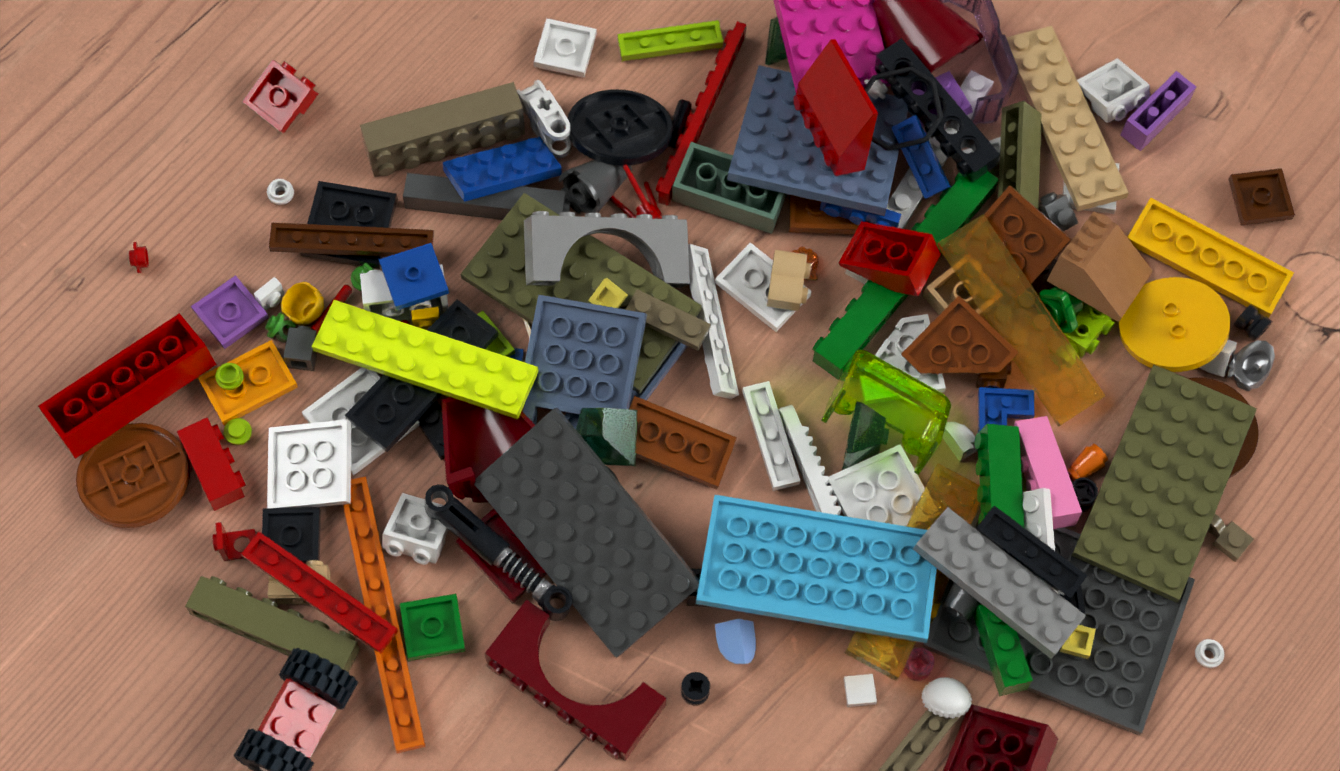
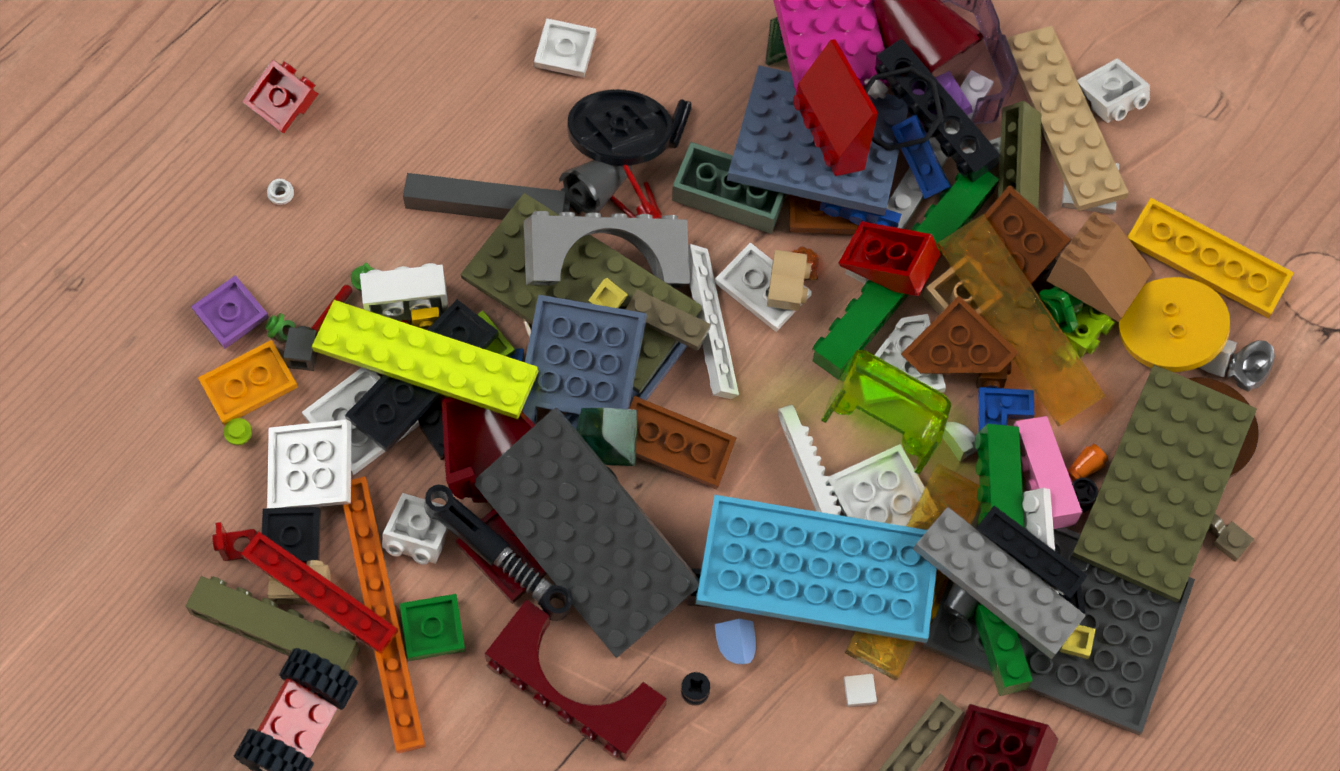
(127, 385): red brick -> none
(133, 476): dark orange plate -> none
(139, 257): red plate -> none
(212, 463): red brick -> none
(229, 376): lime plate -> none
(270, 294): white plate -> none
(302, 303): yellow hair -> none
(345, 239): reddish brown plate -> none
(351, 207): black plate -> none
(414, 276): blue plate -> none
(443, 129): dark tan brick -> none
(501, 168): blue plate -> none
(546, 117): white piece -> none
(670, 40): lime plate -> none
(705, 104): red plate -> none
(771, 436): white plate -> none
(865, 435): clear green slope -> none
(916, 670): clear pink wheel -> none
(946, 697): white hat -> none
(1058, 210): dark grey bracket -> none
(1158, 110): medium lavender brick -> none
(1215, 648): white plate -> none
(1257, 327): black wheel -> none
(1261, 197): reddish brown plate -> none

